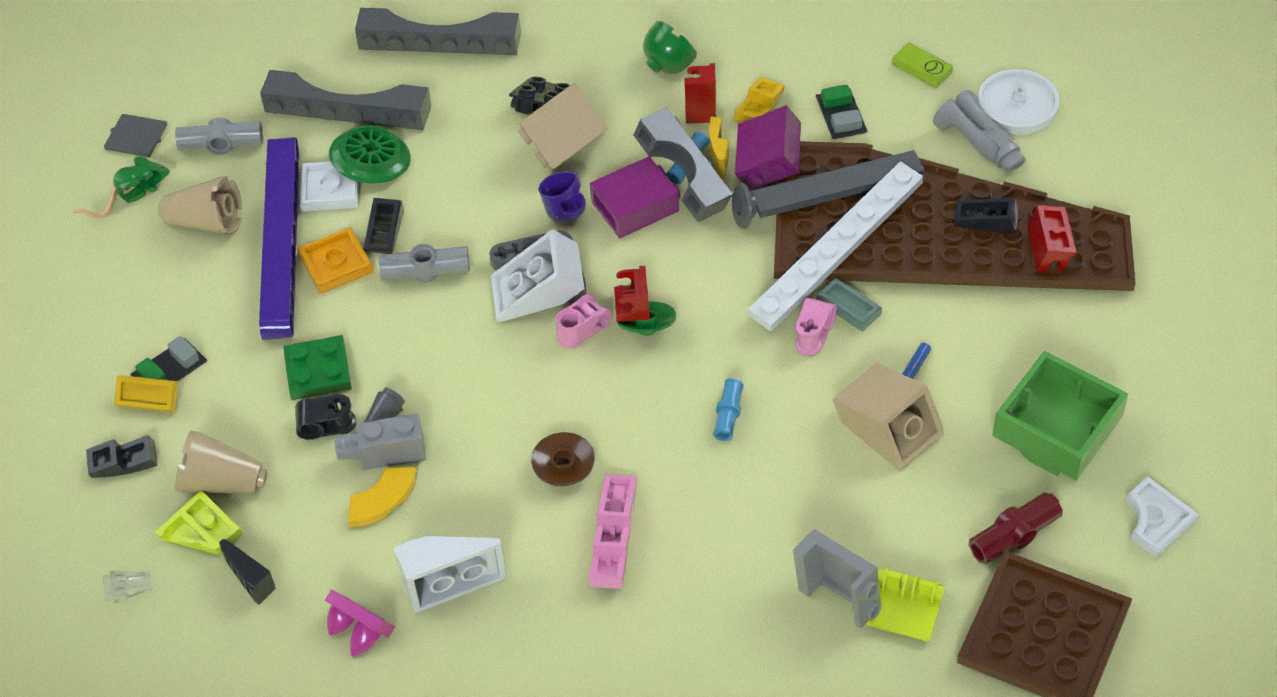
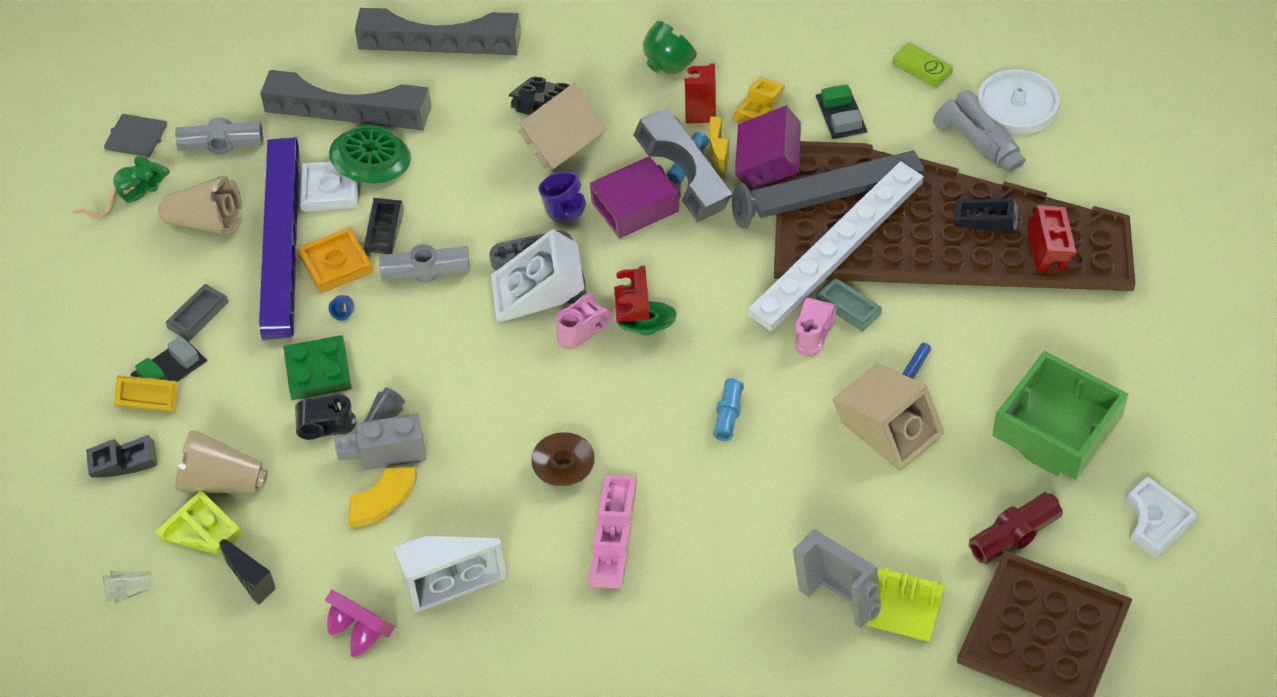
(197, 312): none -> dark grey tile
(336, 307): none -> blue hinge

